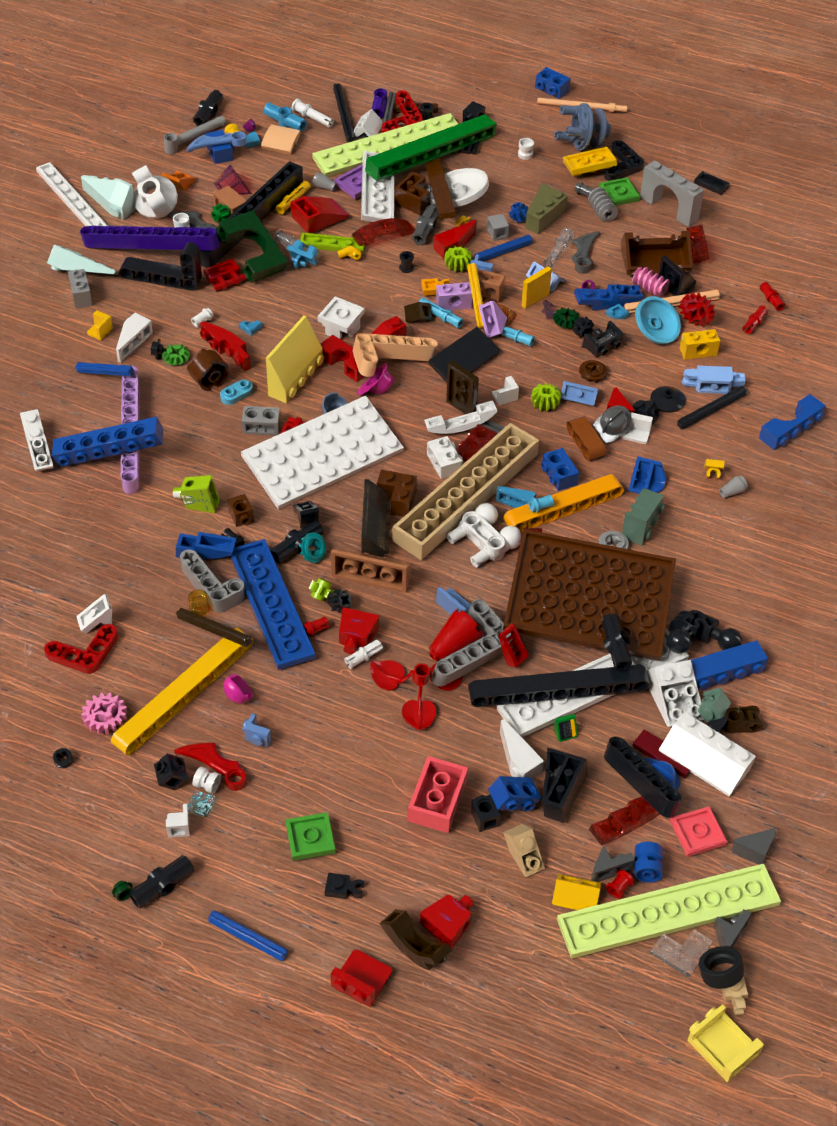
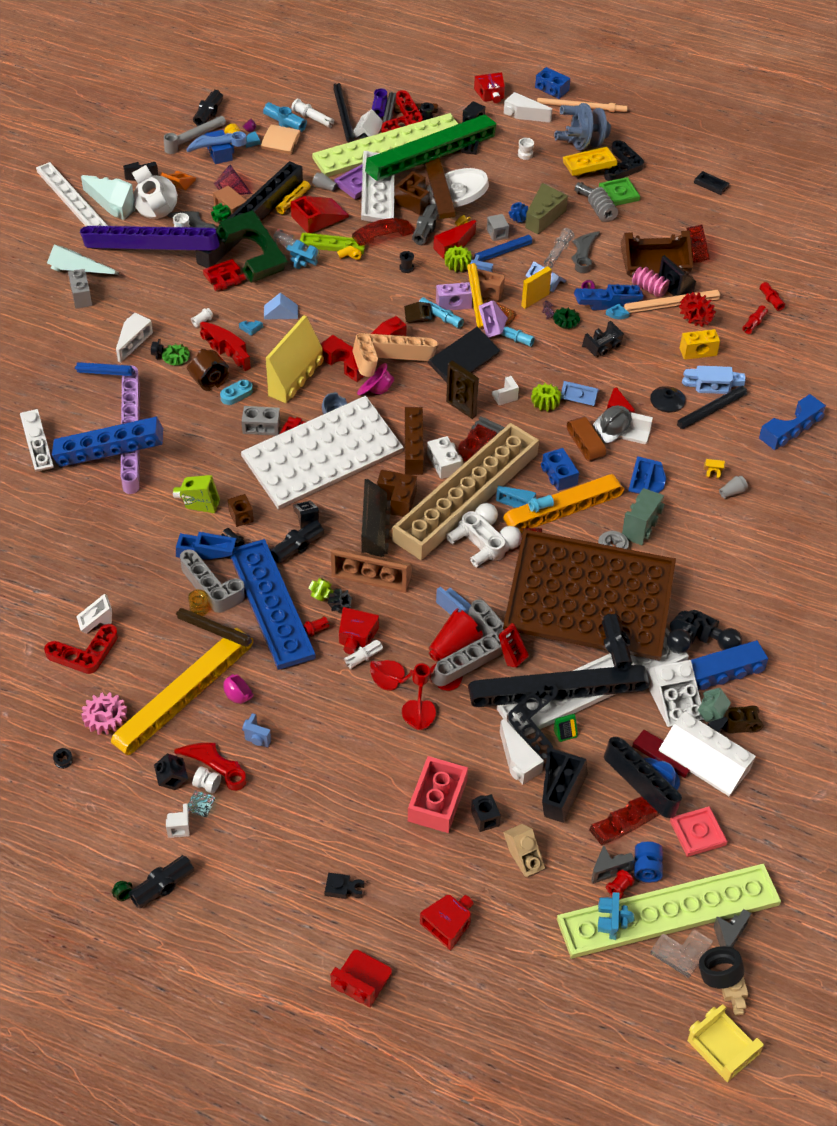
(101, 326): yellow panel -> none
(129, 168): none -> black slope
(182, 277): black beam -> none
(248, 935): blue axle -> none
(280, 308): none -> light blue slope
(310, 836): bright green plate -> none
(316, 541): teal gear -> none
(341, 316): white panel -> none
(412, 941): dark brown arch -> none
(413, 440): none -> reddish brown arch
(429, 285): light orange plate -> none
(462, 423): white slope -> none
(490, 87): none -> red torso
(514, 793): blue brick -> none
(526, 109): none -> white slope
(526, 715): none -> black beam
(575, 892): yellow panel -> none
(583, 326): black gear -> none
(589, 366): reddish brown gear -> none
(611, 924): none -> dark azure hips
(647, 408): black bracket -> none
(658, 320): medium azure dish -> none
(687, 193): light grey arch -> none
(754, 846): dark grey slope -> none

